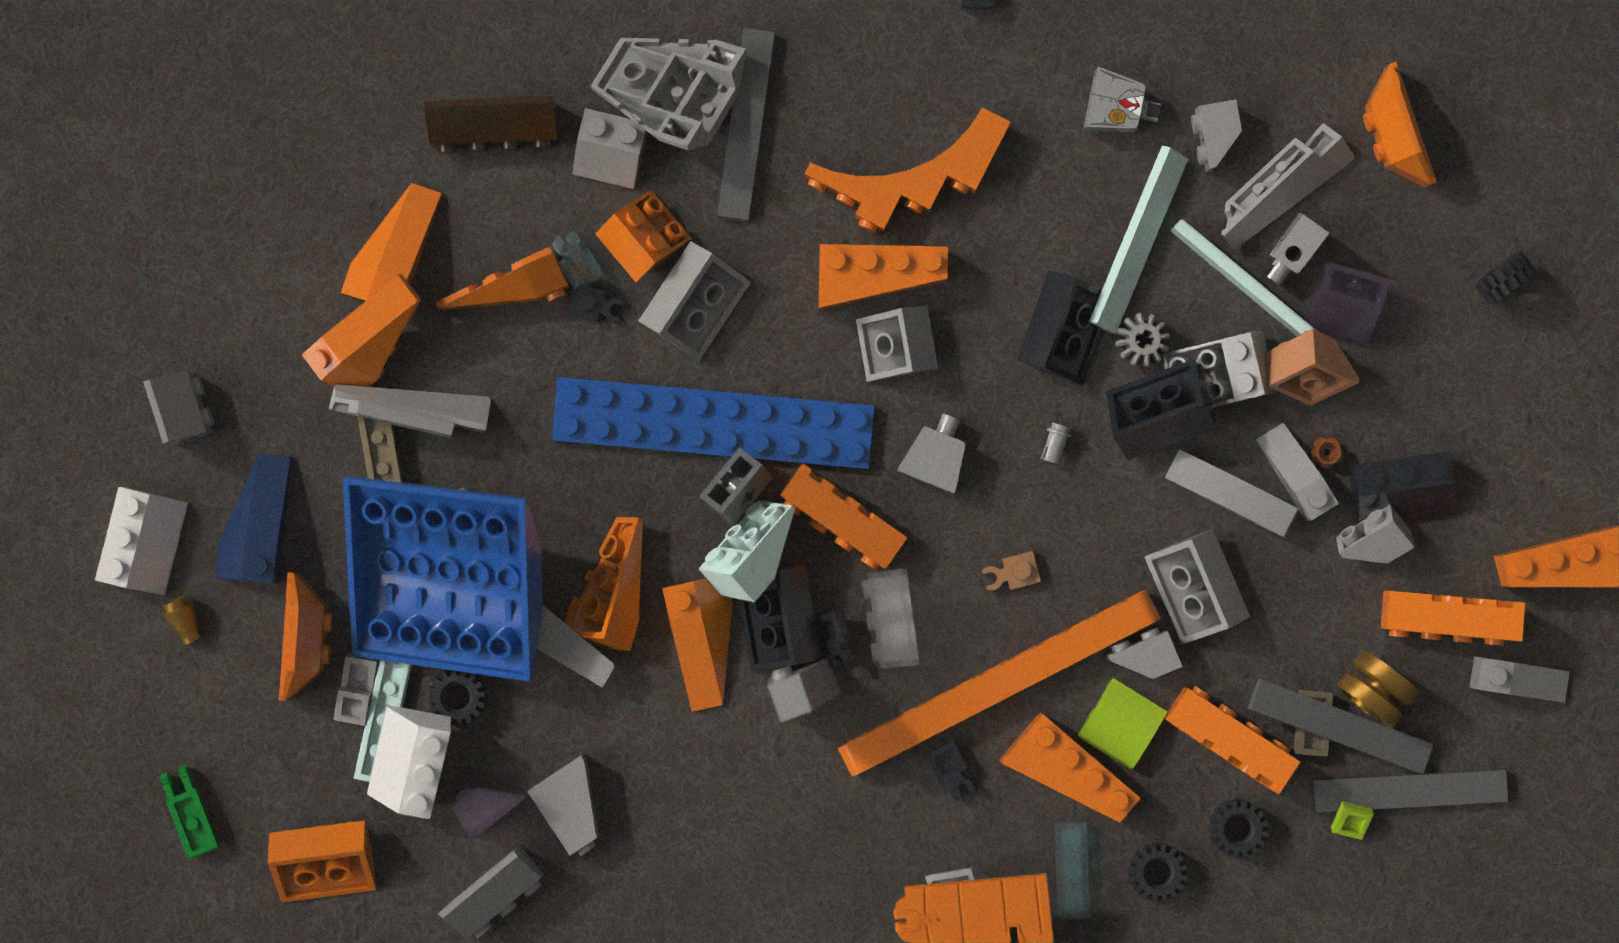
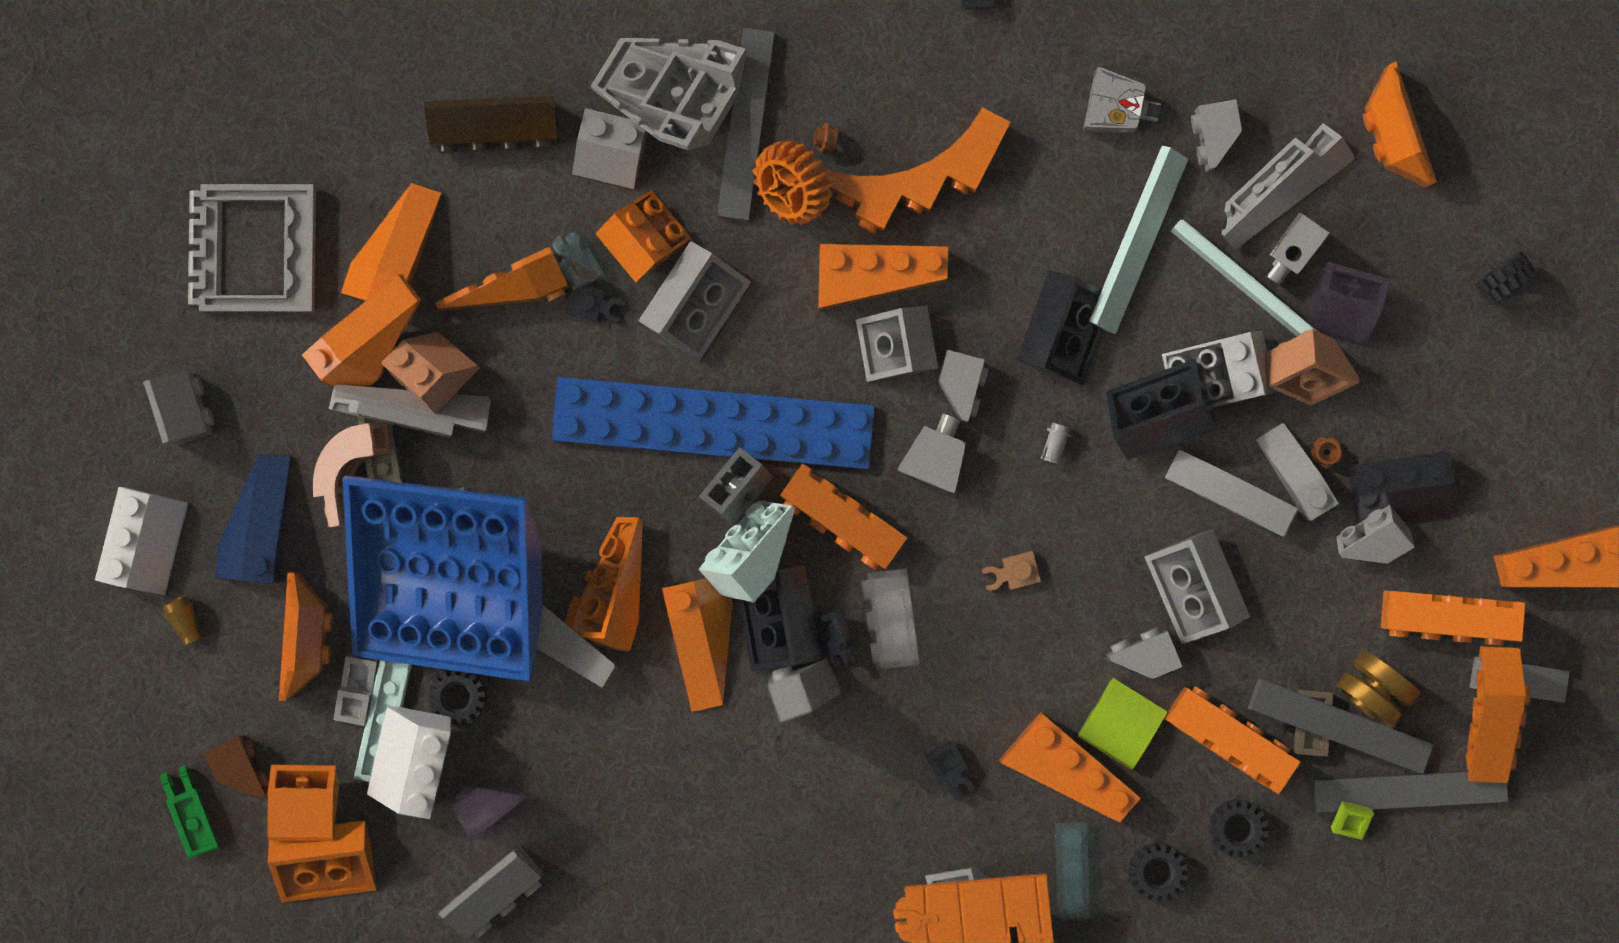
(236, 766): none -> reddish brown slope
(298, 247): none -> light grey hinge
(302, 802): none -> orange slope
(342, 458): none -> arch
(430, 368): none -> nougat slope
(569, 806): light grey slope -> none
(792, 182): none -> orange gear
(825, 138): none -> dark orange plate
(960, 380): none -> light grey slope
(999, 683): orange beam -> none
(1148, 349): light grey gear -> none
(1497, 715): none -> orange wedge

